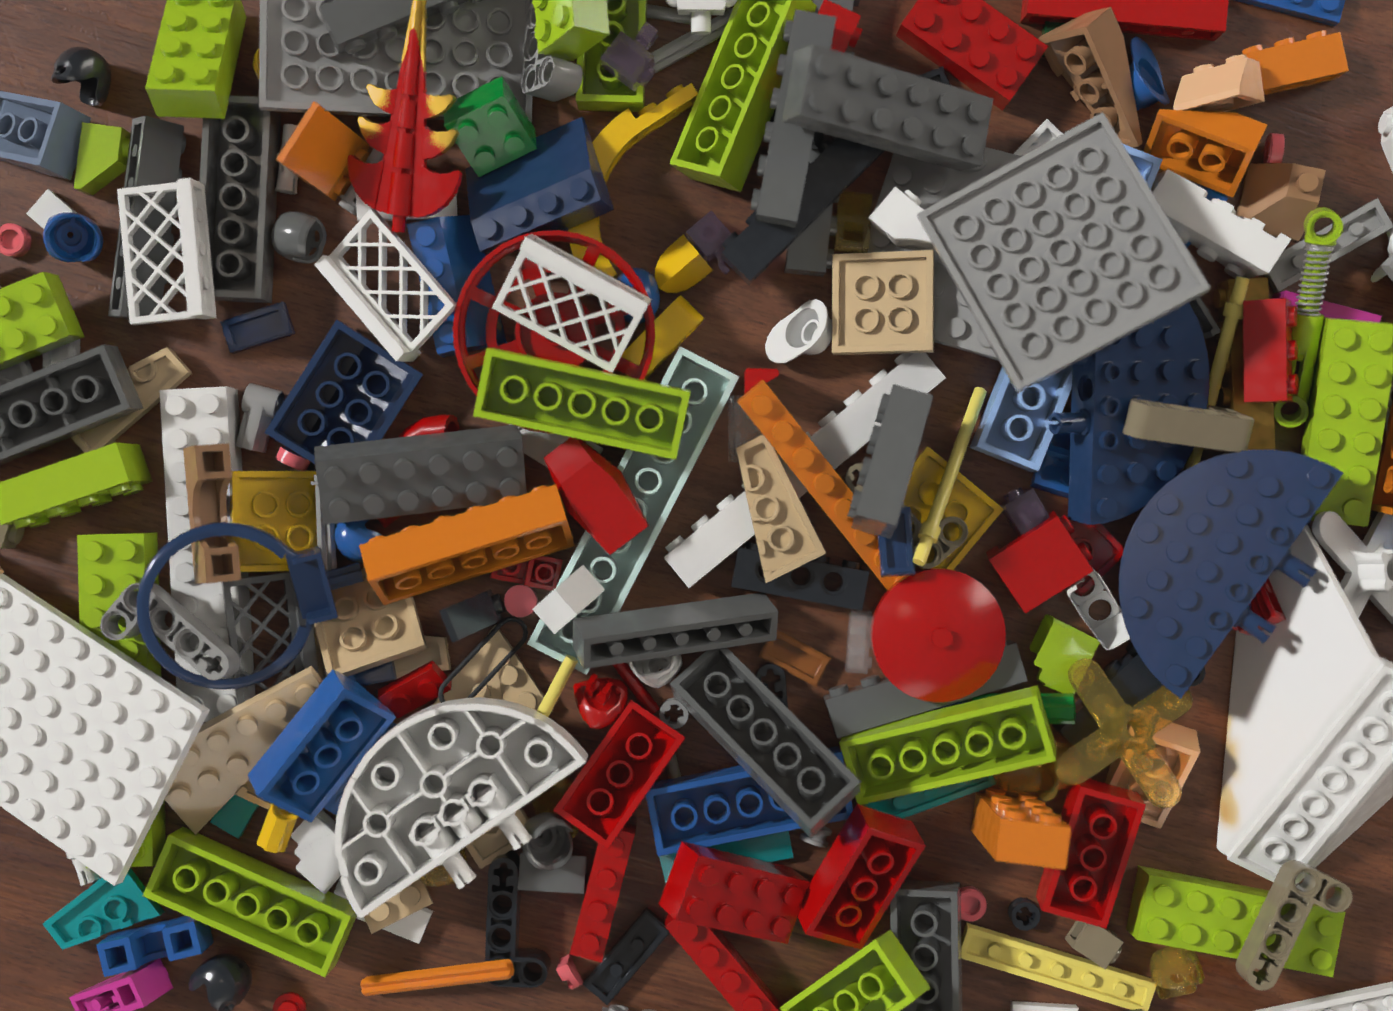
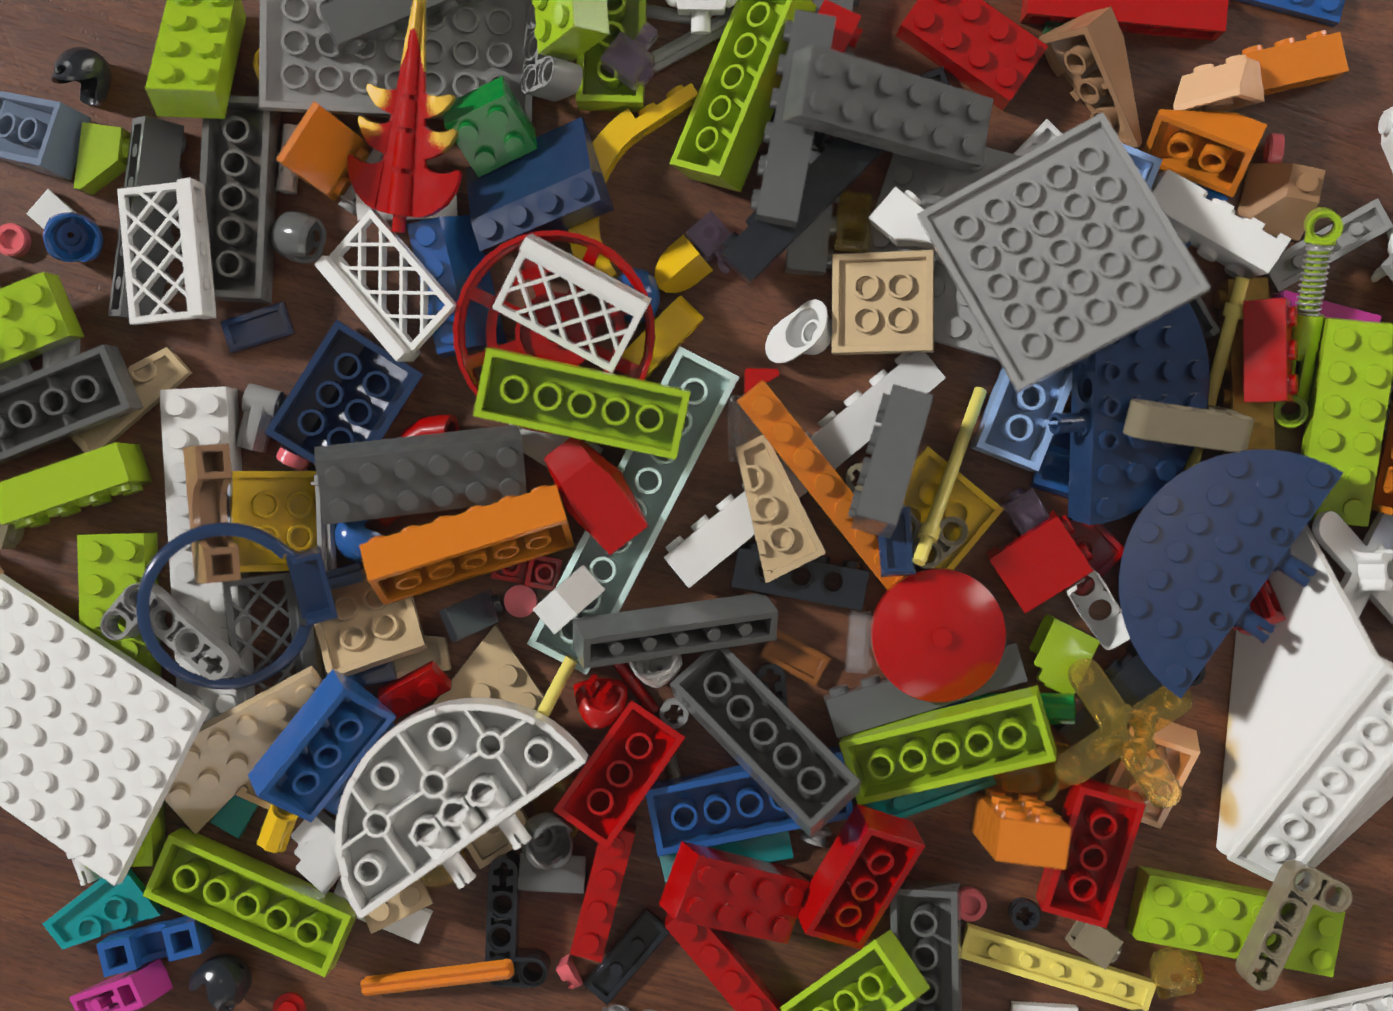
(478, 648): black piece -> none
(1146, 76): blue piece -> none

